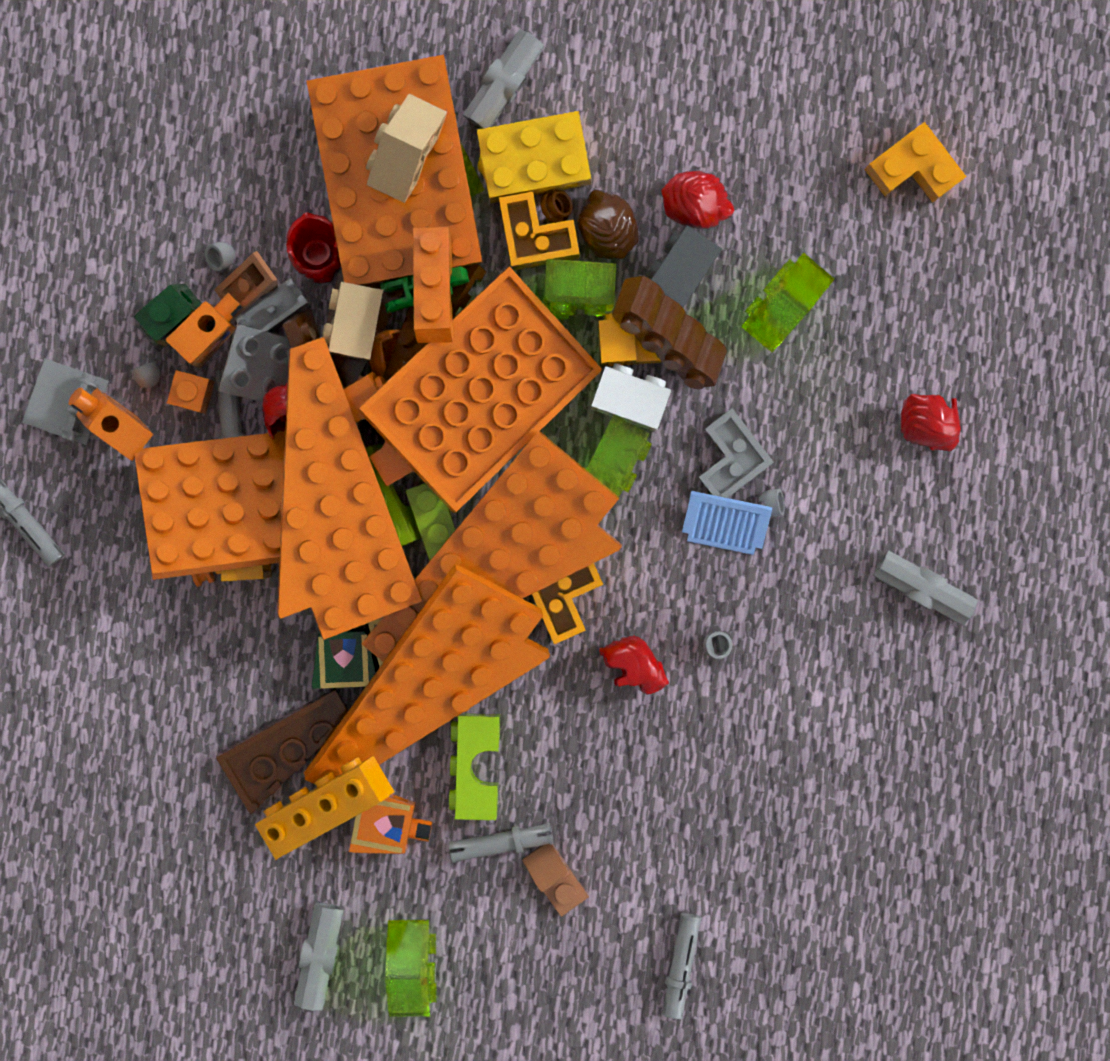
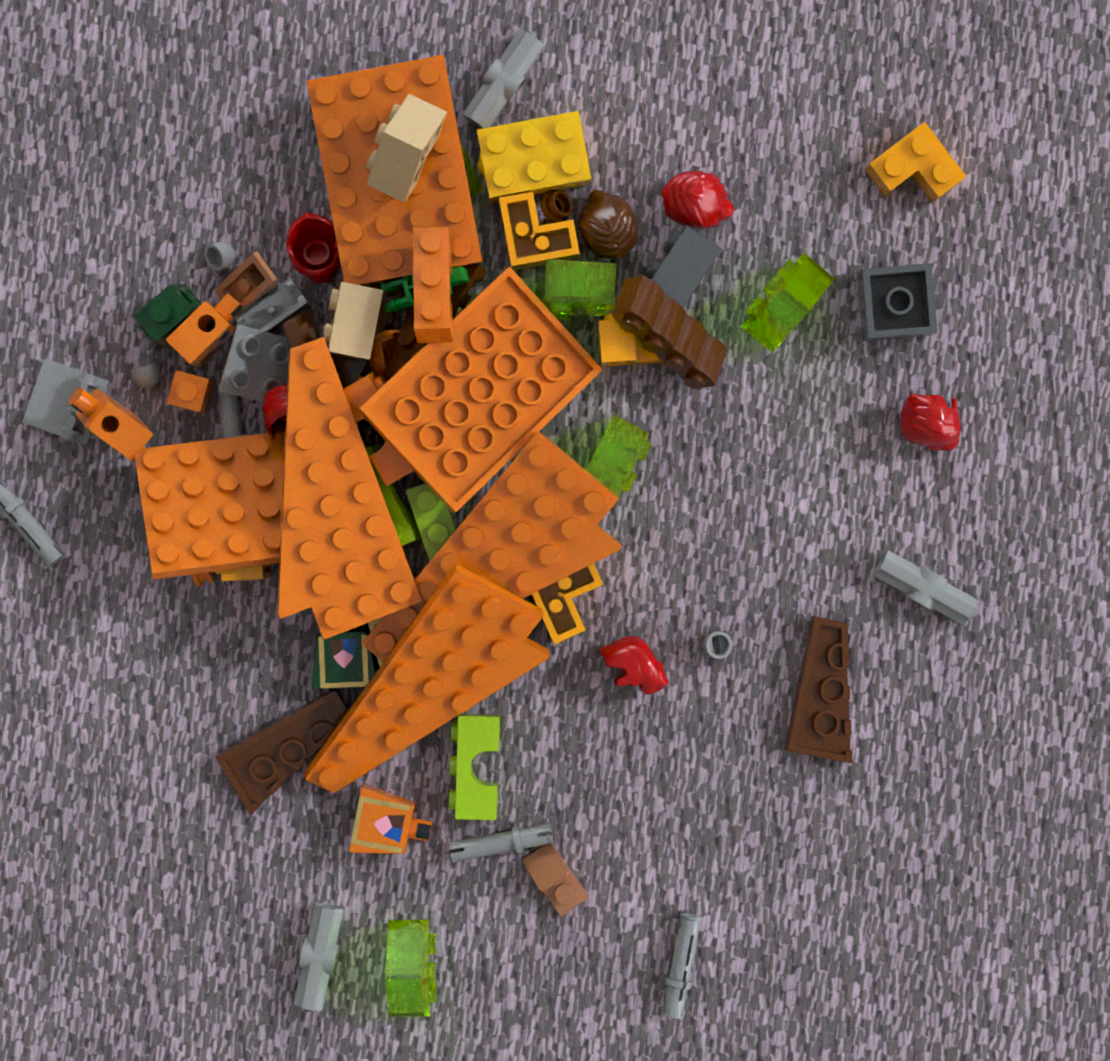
(324, 807): light orange brick -> none
(630, 397): white brick -> none
(726, 523): light blue window -> none
(742, 454): light grey plate -> none
(774, 499): light grey hinge -> none
(821, 702): none -> reddish brown wing
(897, 302): none -> dark grey brick

